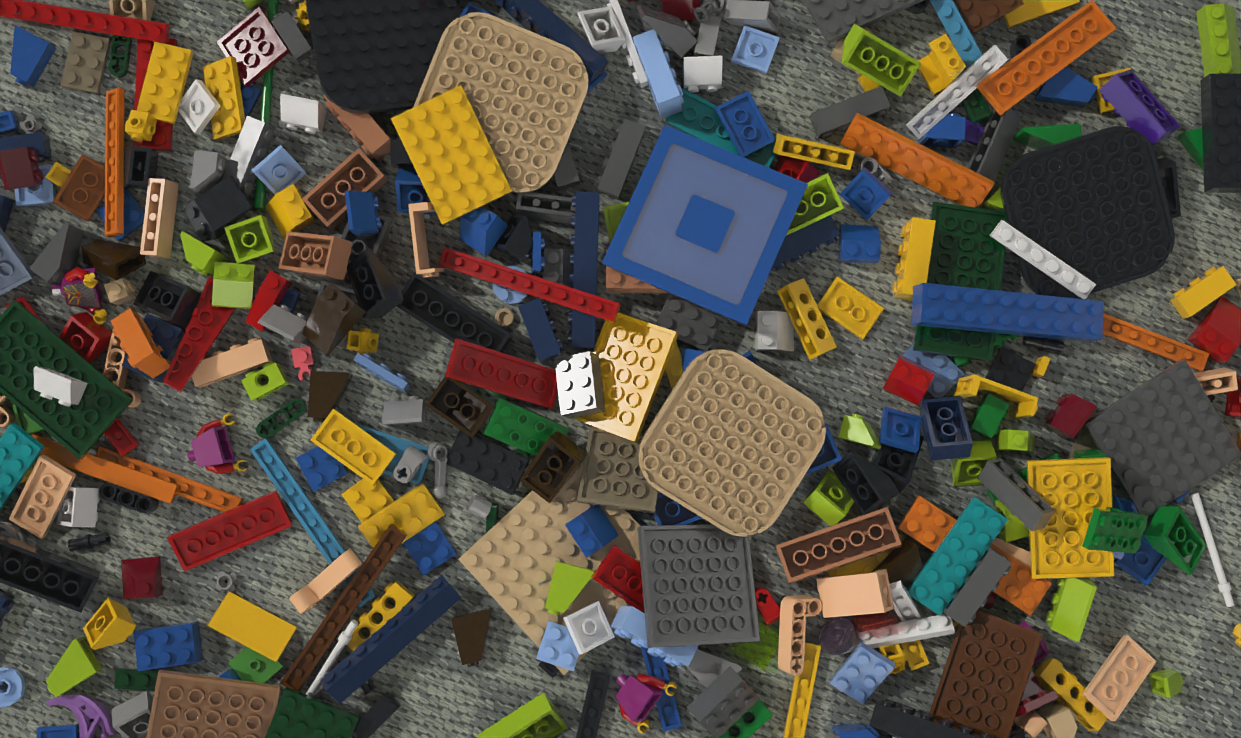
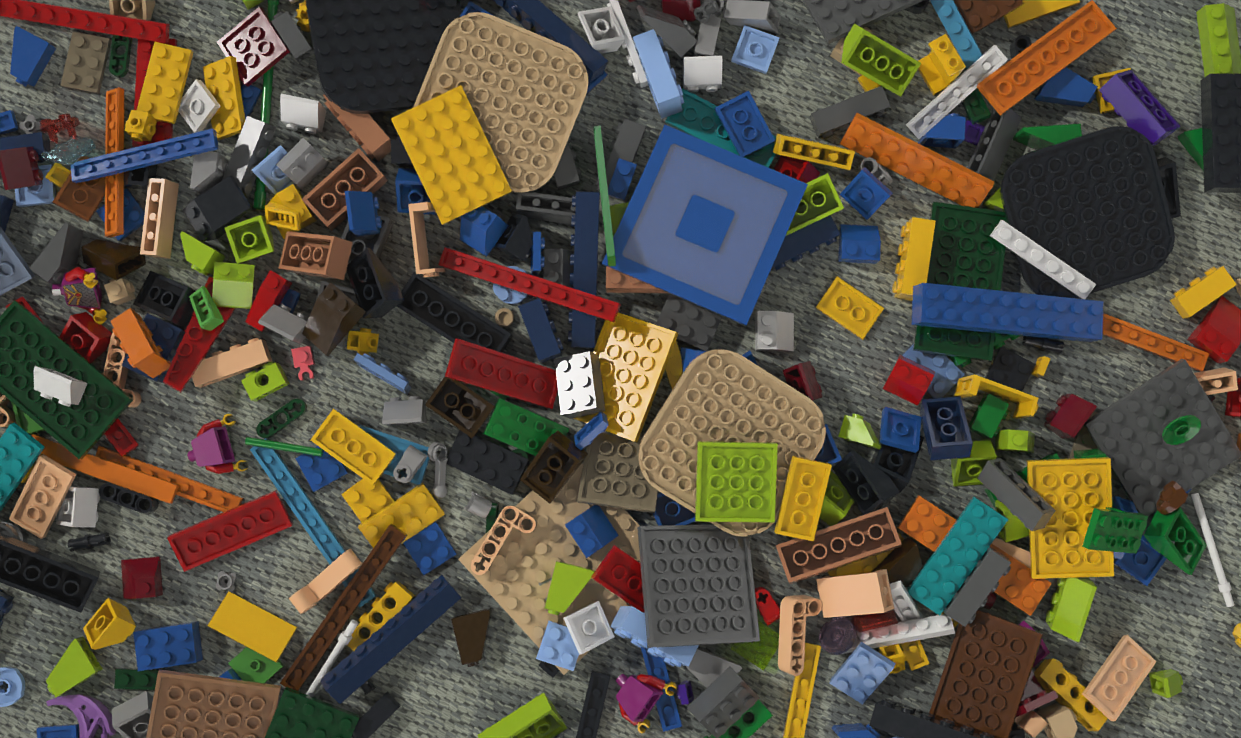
(64, 122): none -> clear red plate
(70, 150): none -> clear light blue plate
(144, 156): none -> blue plate
(214, 316): none -> bright green slope
(272, 219): none -> yellow slope
(283, 446): none -> green bar
(302, 163): none -> light grey slope
(326, 392): dark brown slope -> none
(499, 541): none -> light nougat beam
(591, 430): none -> blue plate
(604, 196): none -> green tile
(621, 179): none -> blue plate
(685, 692): none -> dark purple plate
(736, 481): none -> lime plate
(803, 380): none -> dark red slope
(803, 498): none -> yellow plate
(806, 318): yellow brick -> none
(1171, 498): none -> reddish brown rock
(1181, 429): none -> green dish

